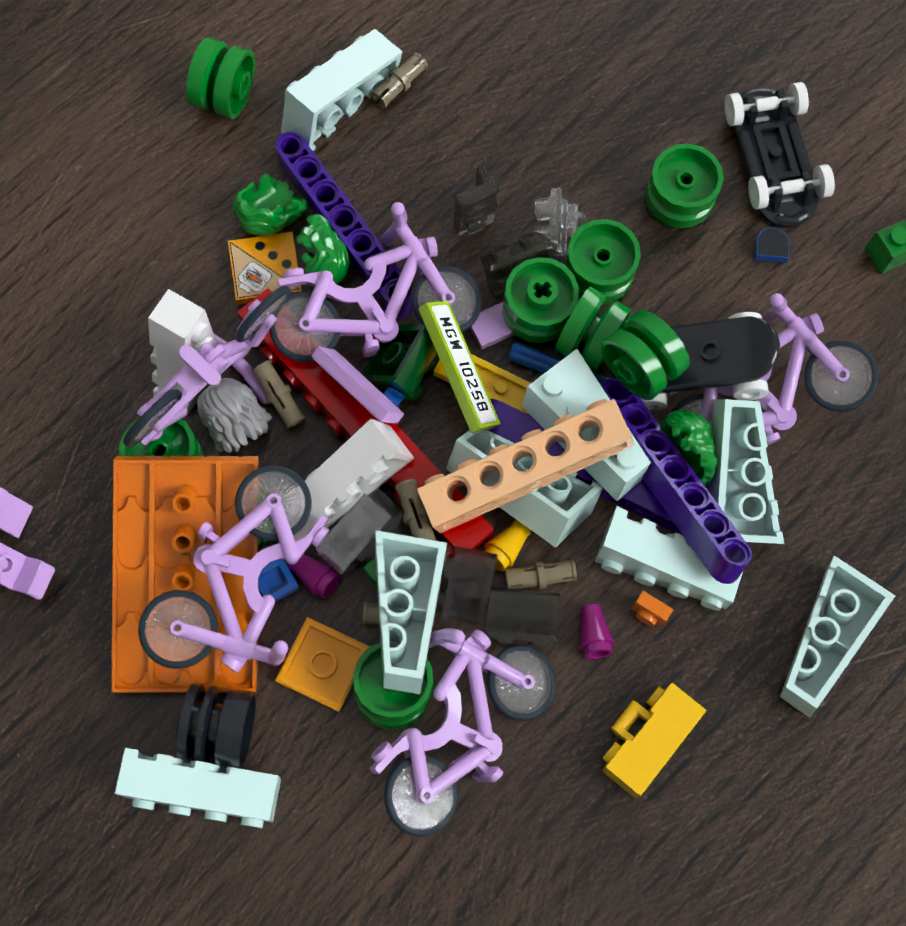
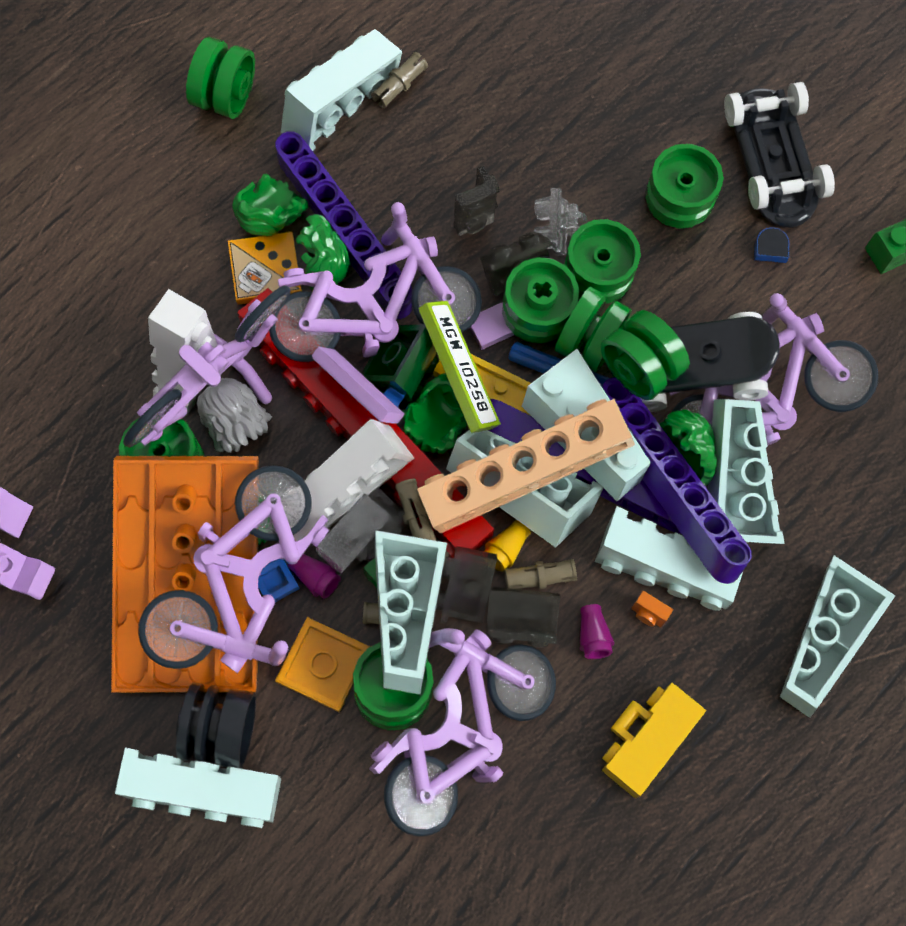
(278, 394): dark tan pin -> none
(435, 417): none -> green hair

